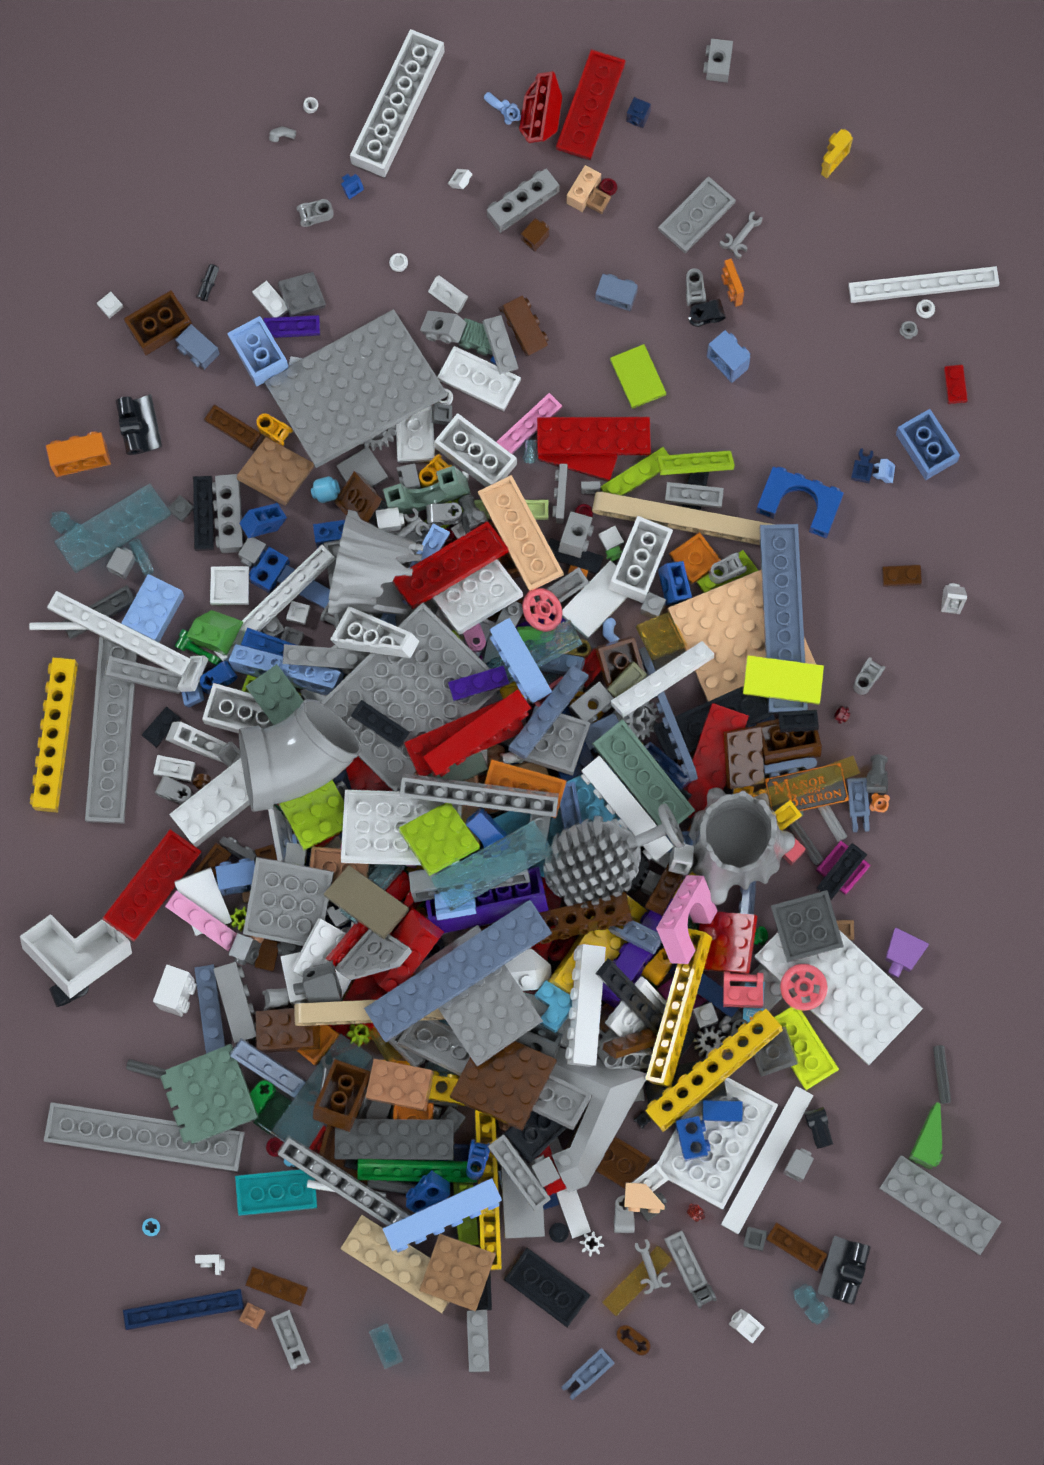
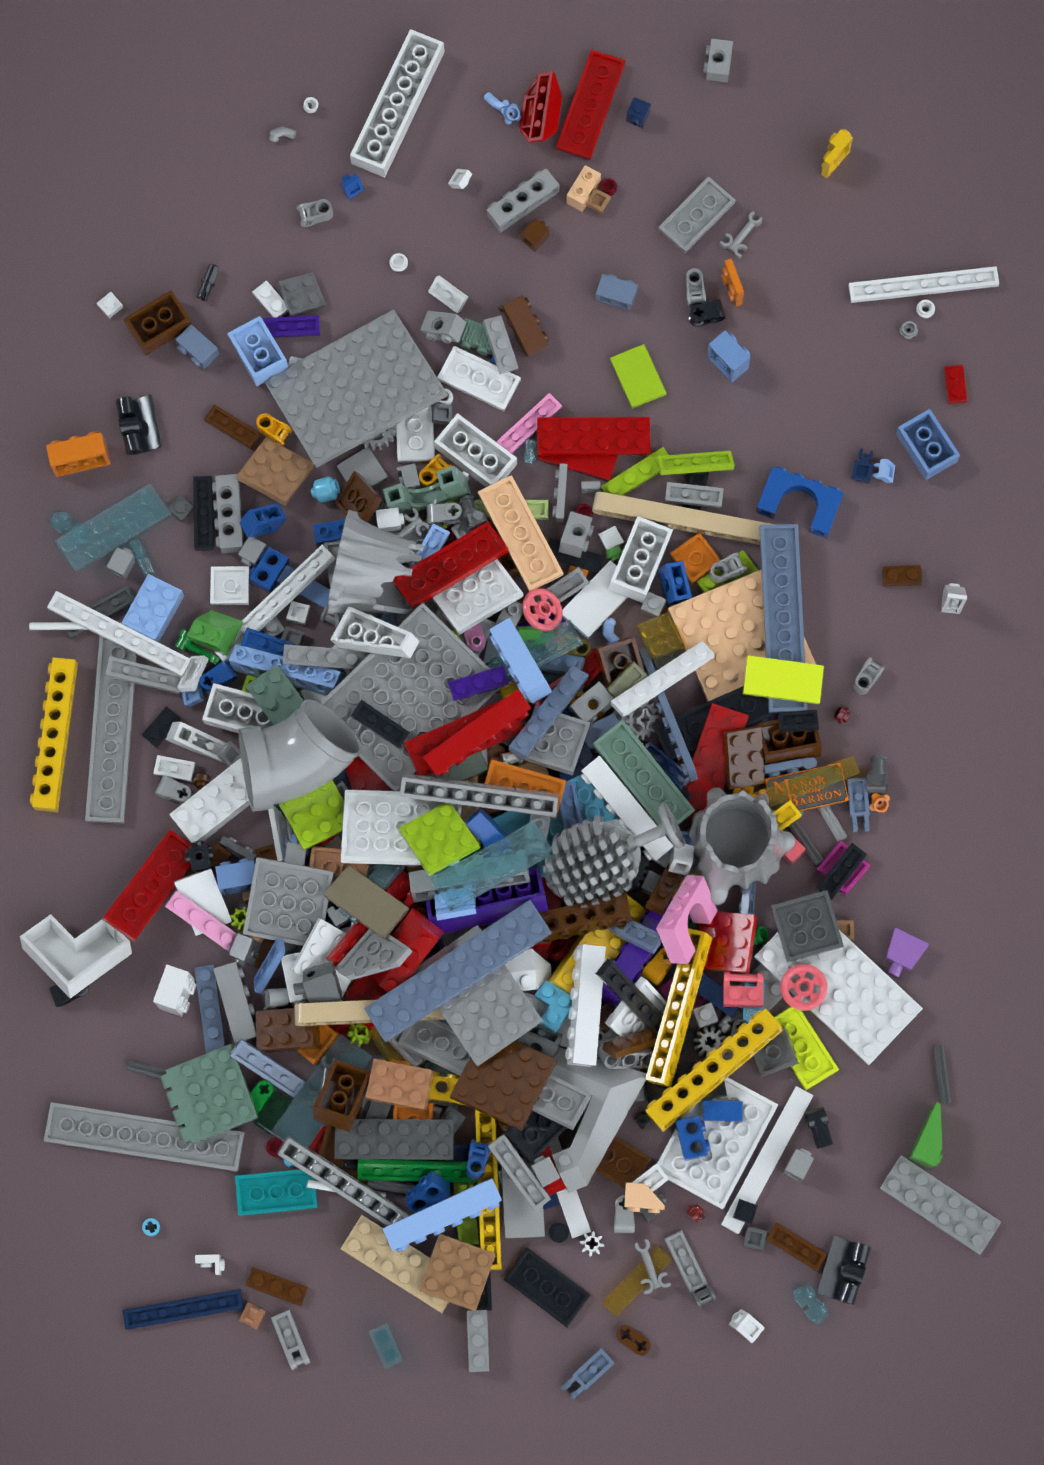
(199, 862): none -> black brick
(269, 965): none -> medium blue tile
(745, 1211): none -> black plate

